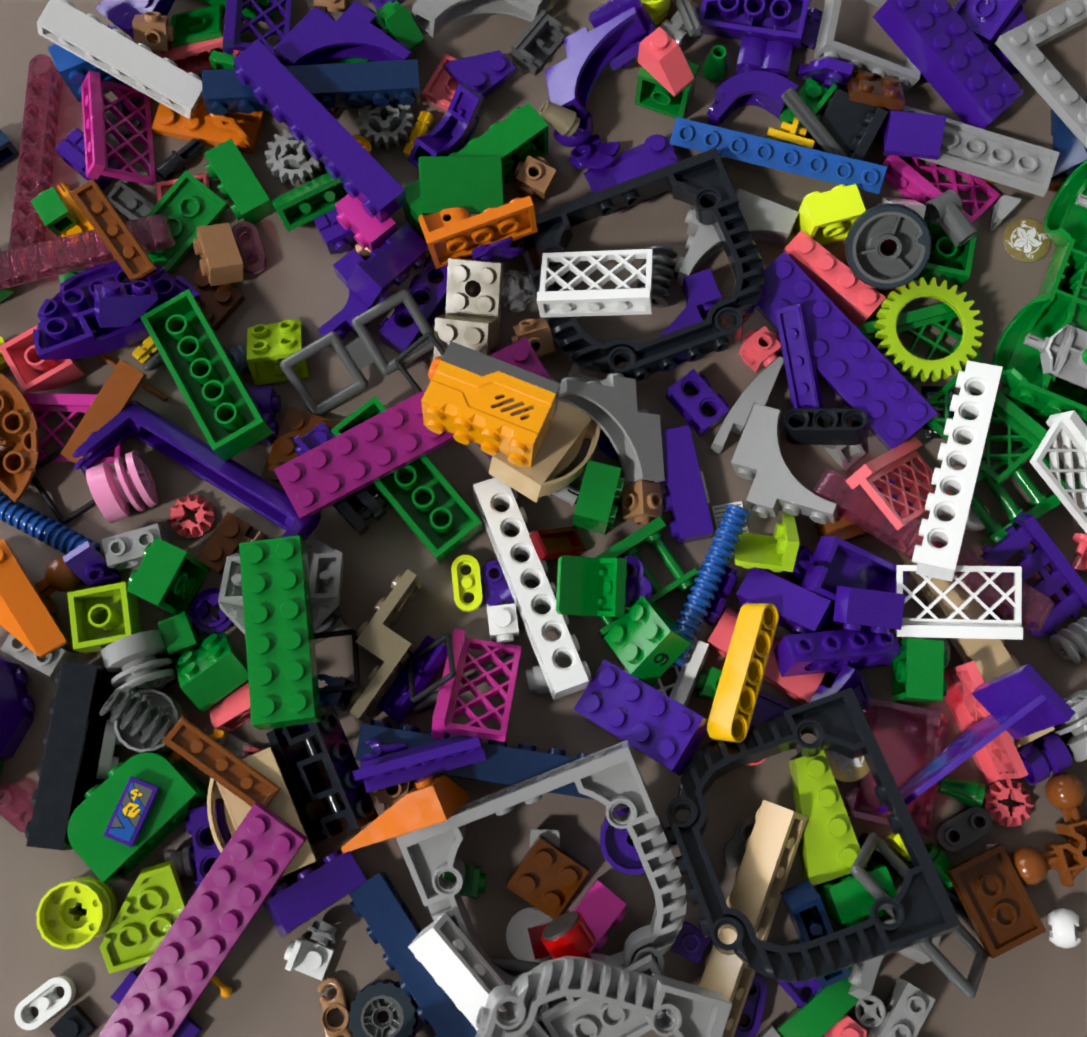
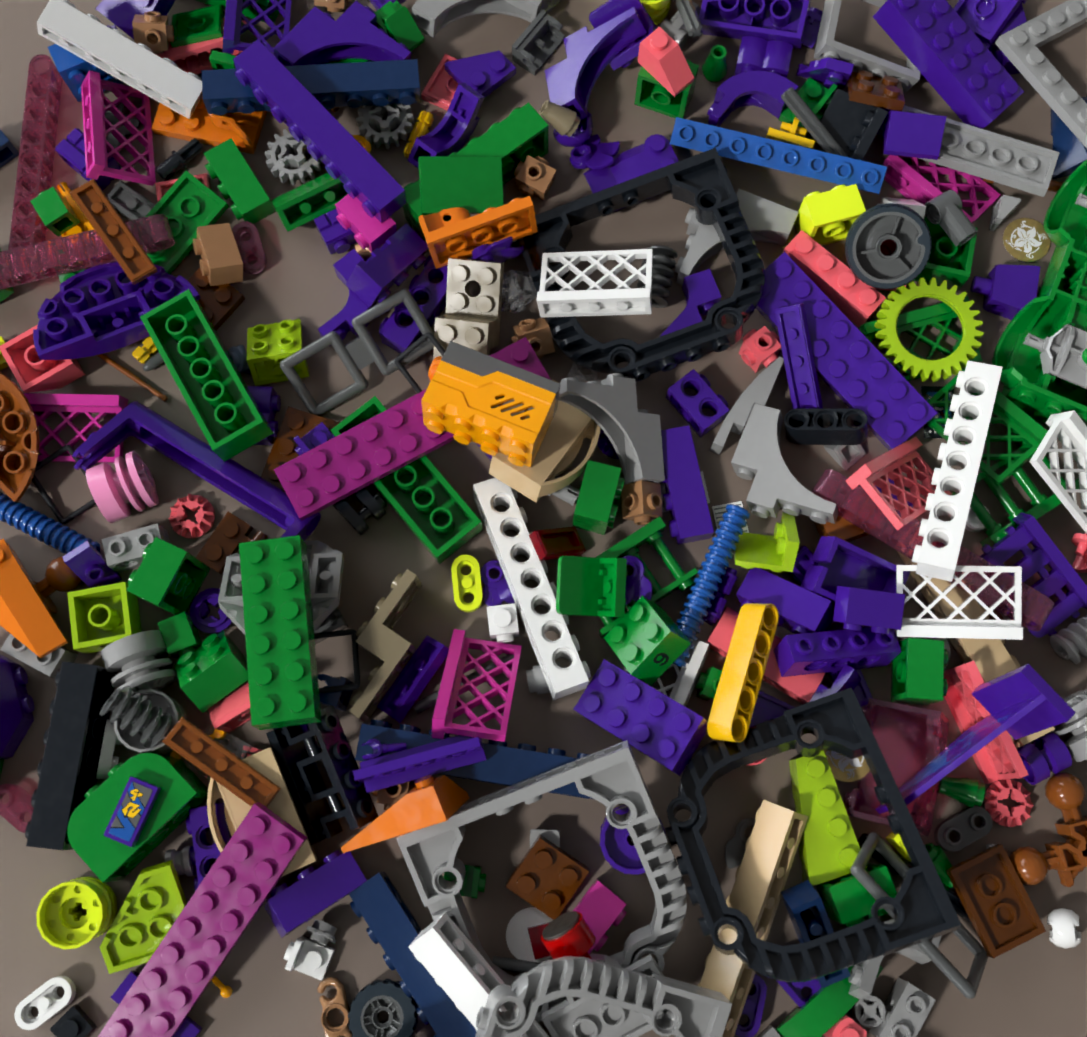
(111, 400): dark orange tile -> none
(122, 302): dark purple slope -> none
(413, 697): black piece -> none
(690, 943): dark purple brick -> none
(1007, 288): none -> dark purple torso

